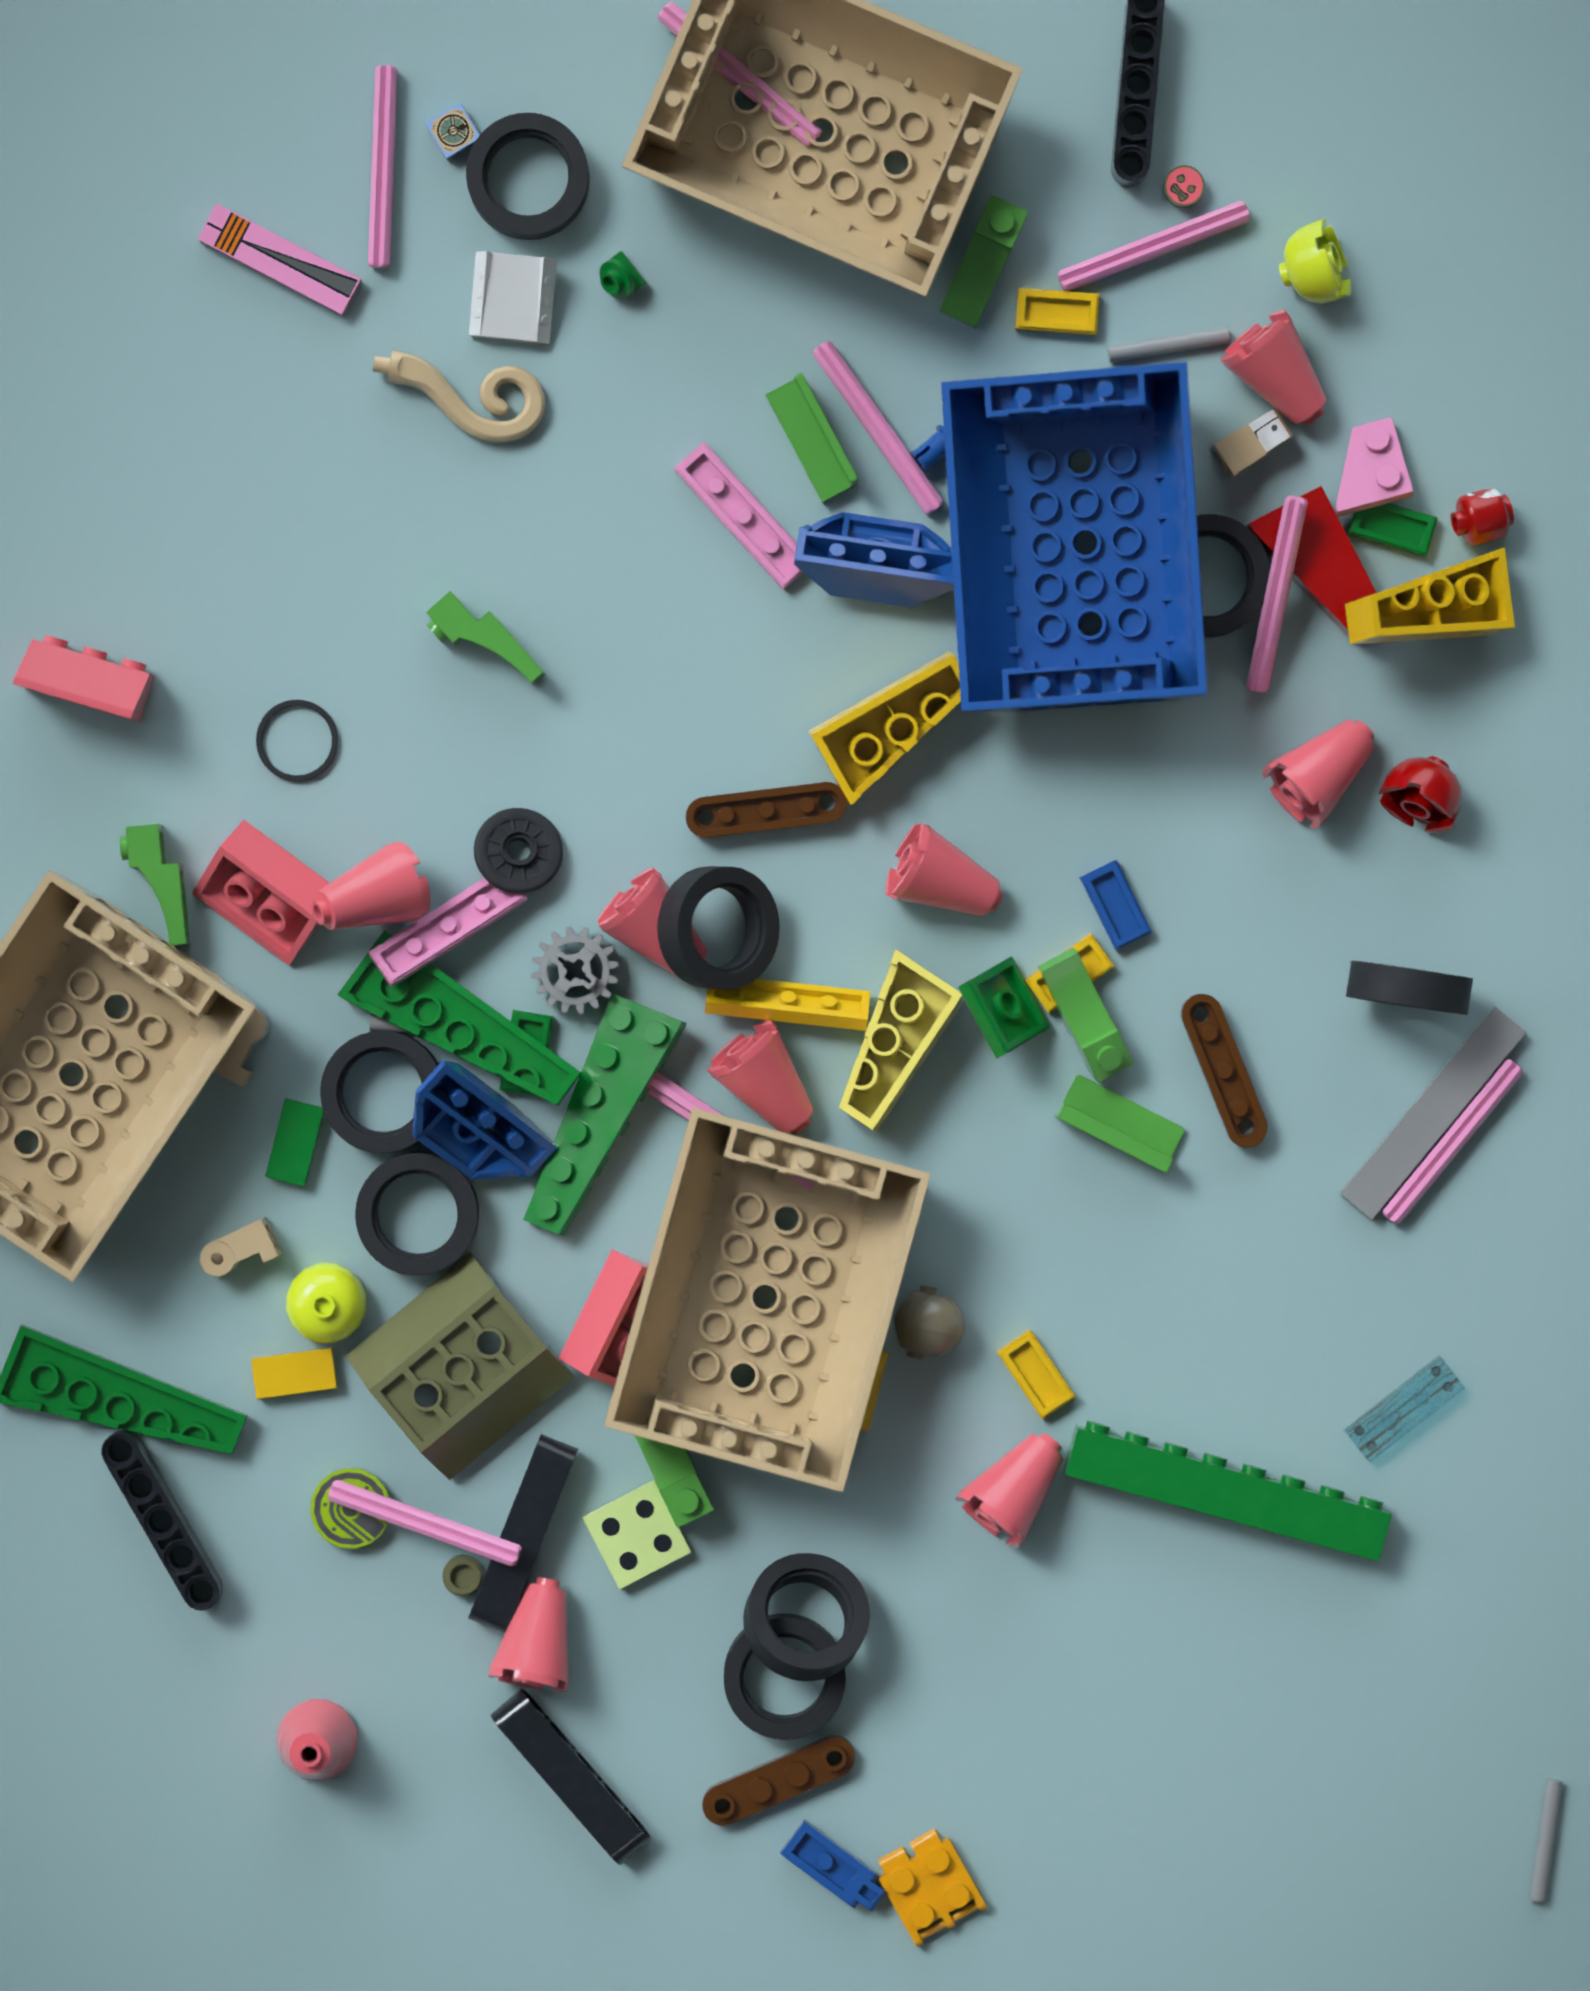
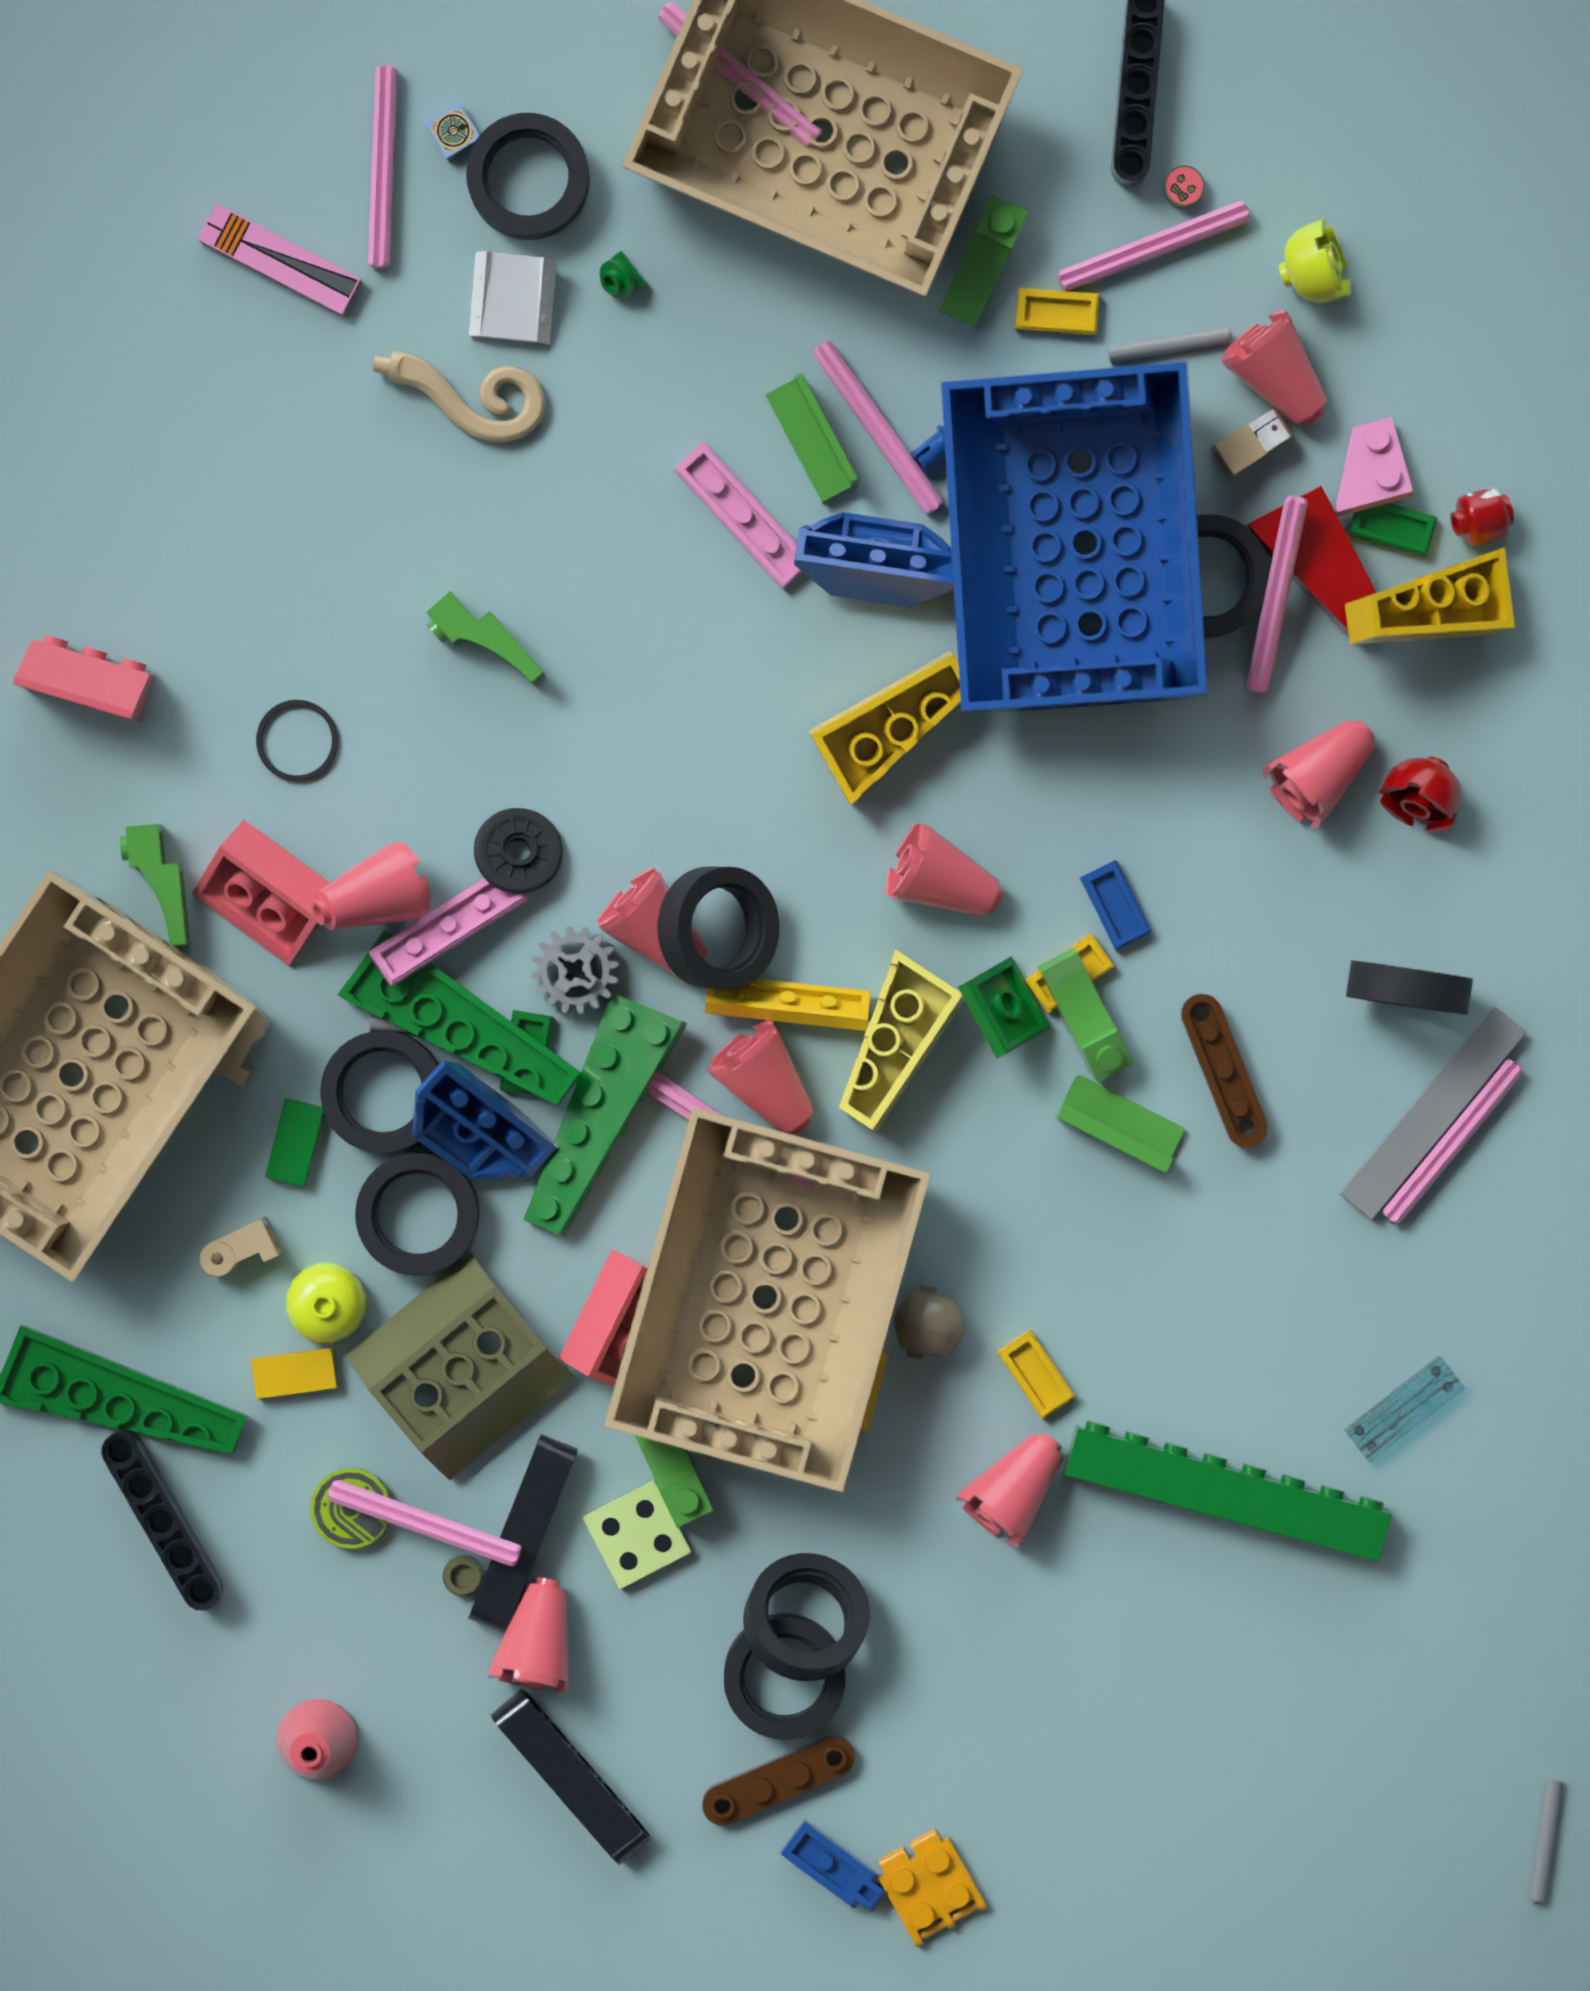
(766, 809): reddish brown plate -> none

